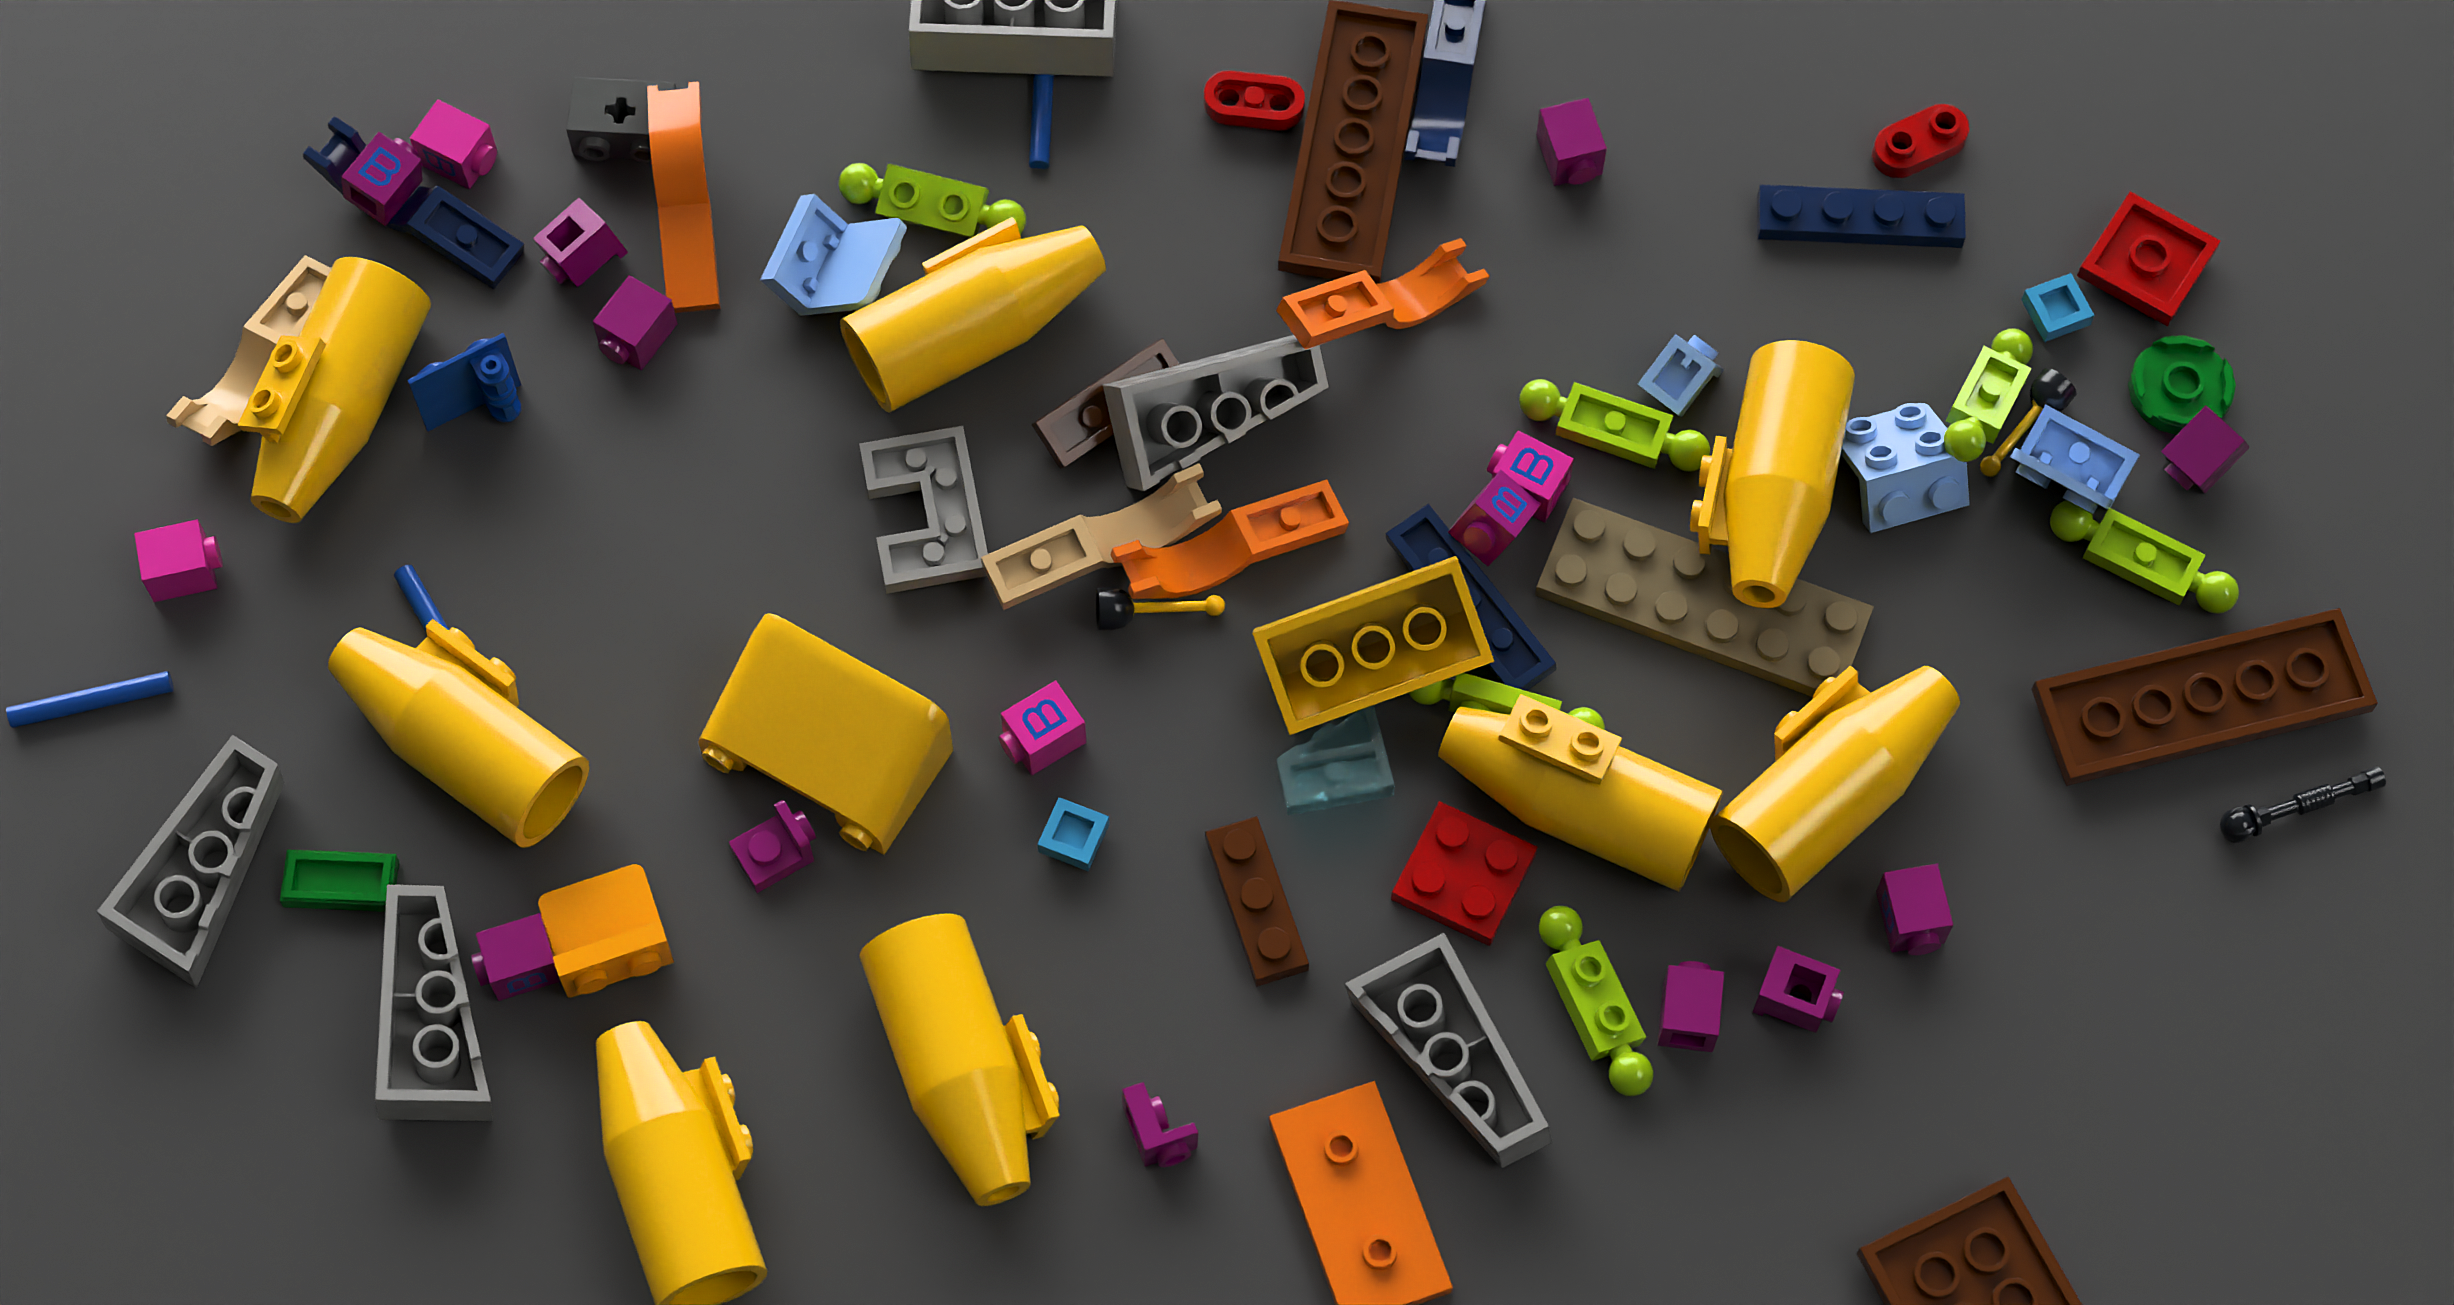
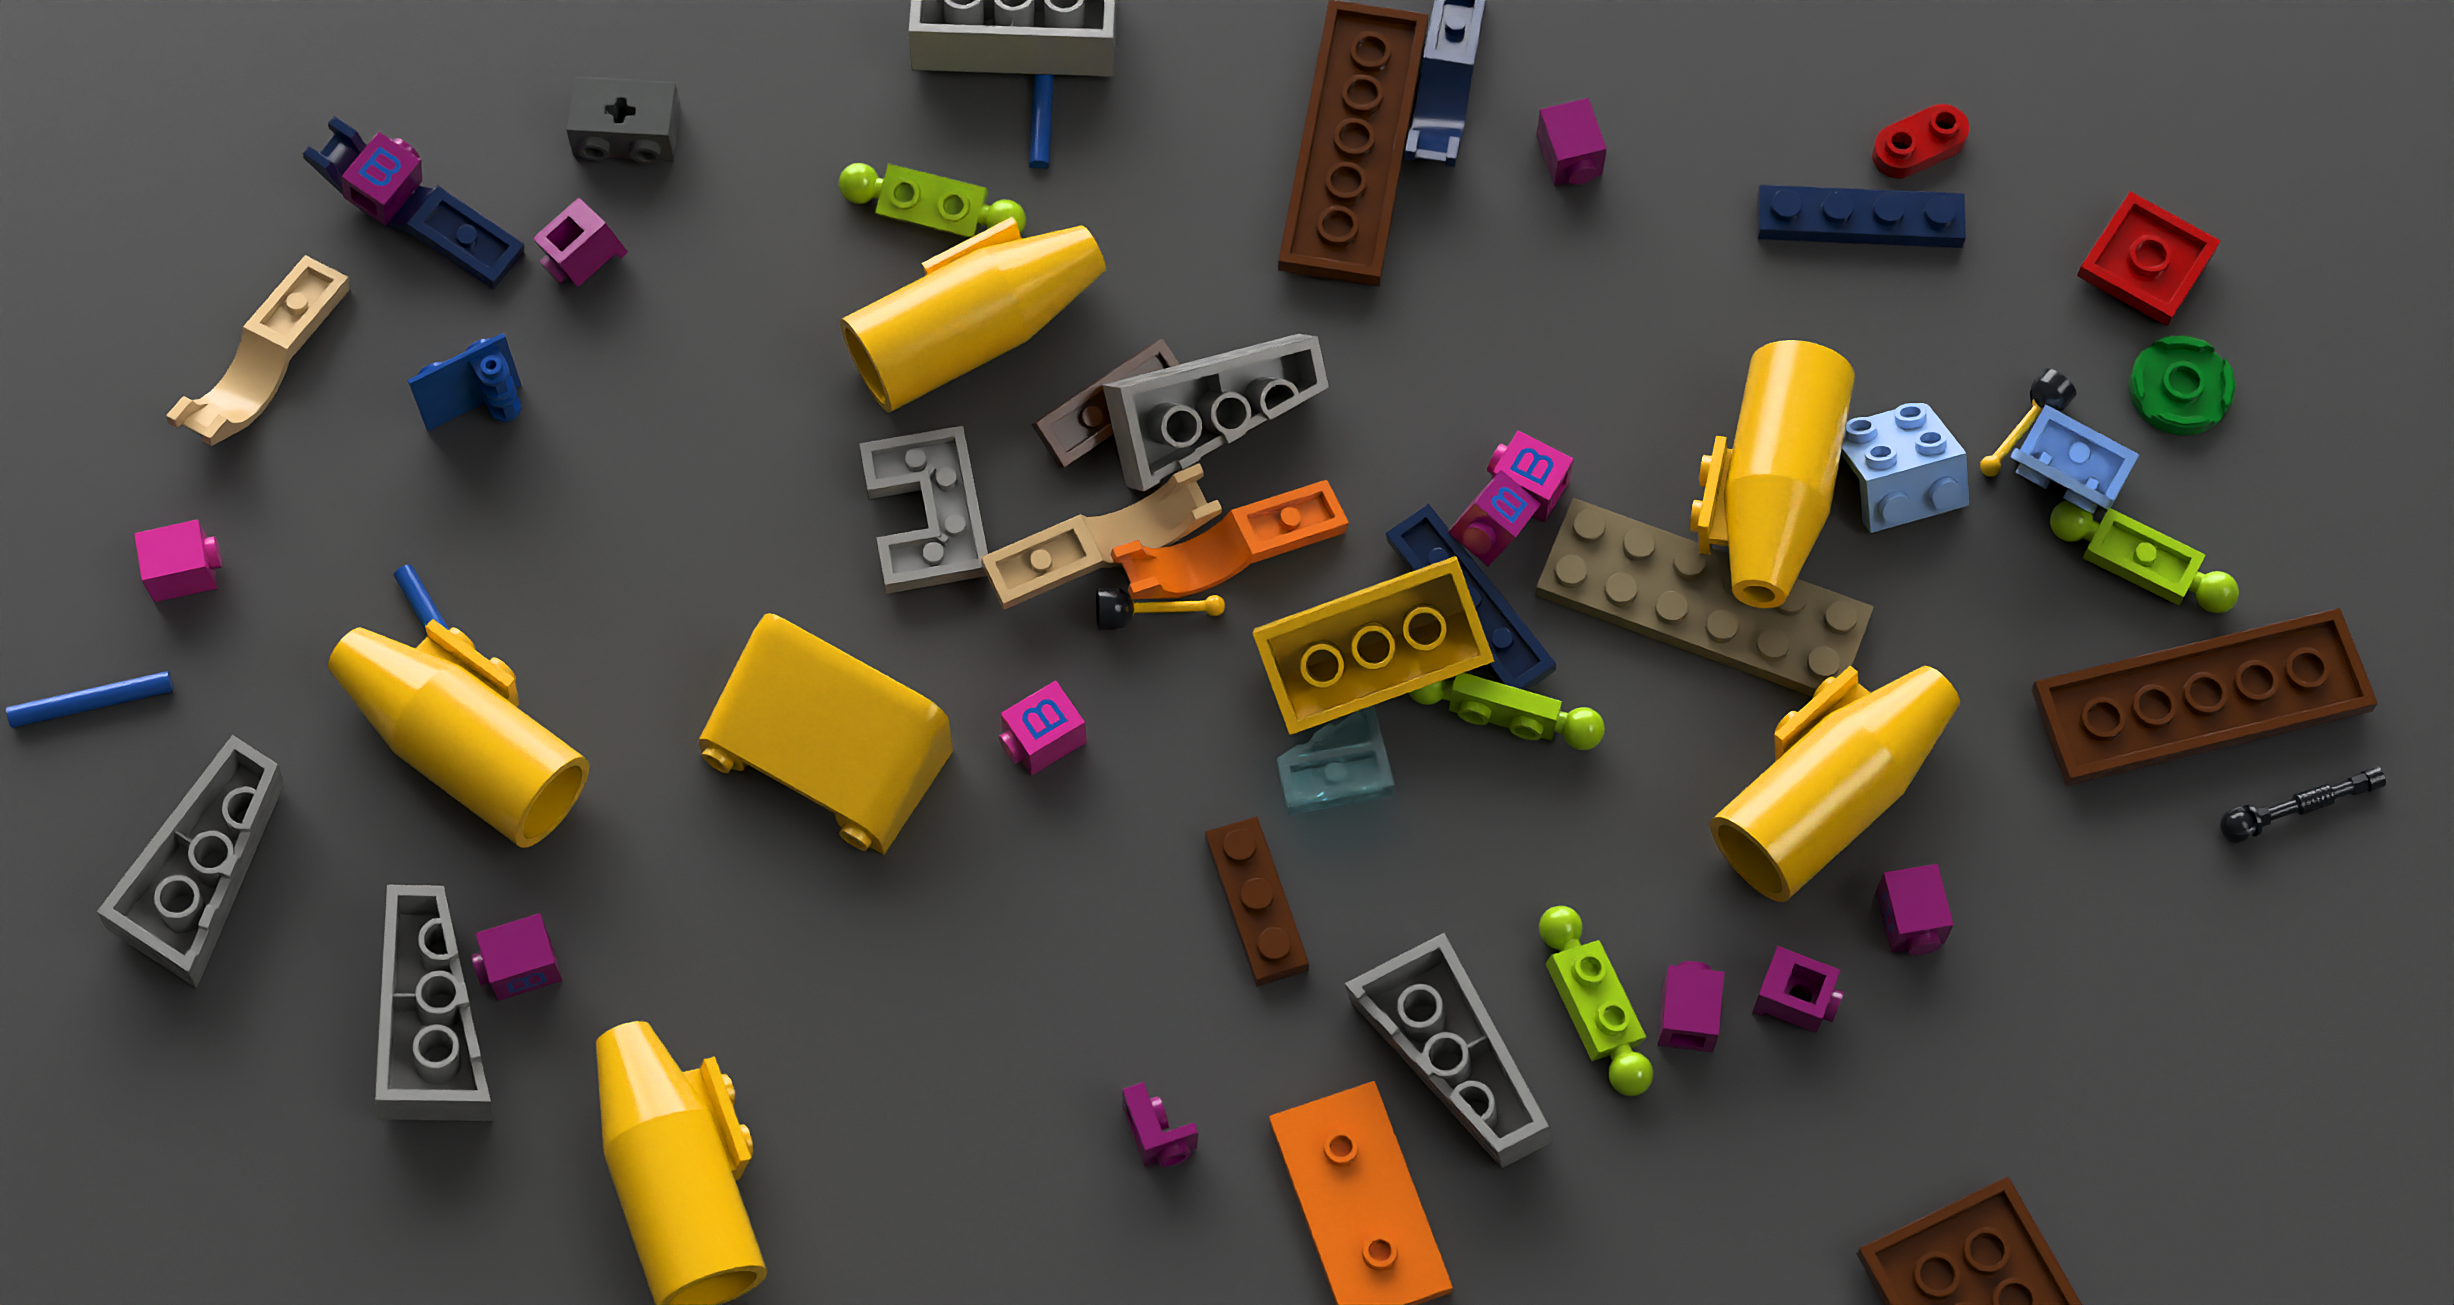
(330, 383): yellow piece -> none
(337, 880): green tile -> none
(454, 144): dark pink brick -> none
(604, 930): light orange bracket -> none
(634, 323): magenta brick -> none
(683, 198): orange piece -> none
(774, 847): magenta bracket -> none
(829, 263): light blue bracket -> none
(963, 1070): yellow piece -> none
(1073, 834): dark azure plate -> none
(1254, 99): red plate -> none
(1360, 303): orange piece -> none
(1464, 873): red plate -> none
(1584, 787): yellow piece -> none
(1613, 425): lime plate -> none
(1681, 373): light blue bracket -> none
(1988, 395): lime plate -> none
(2057, 307): dark azure plate -> none
(2203, 451): magenta brick -> none

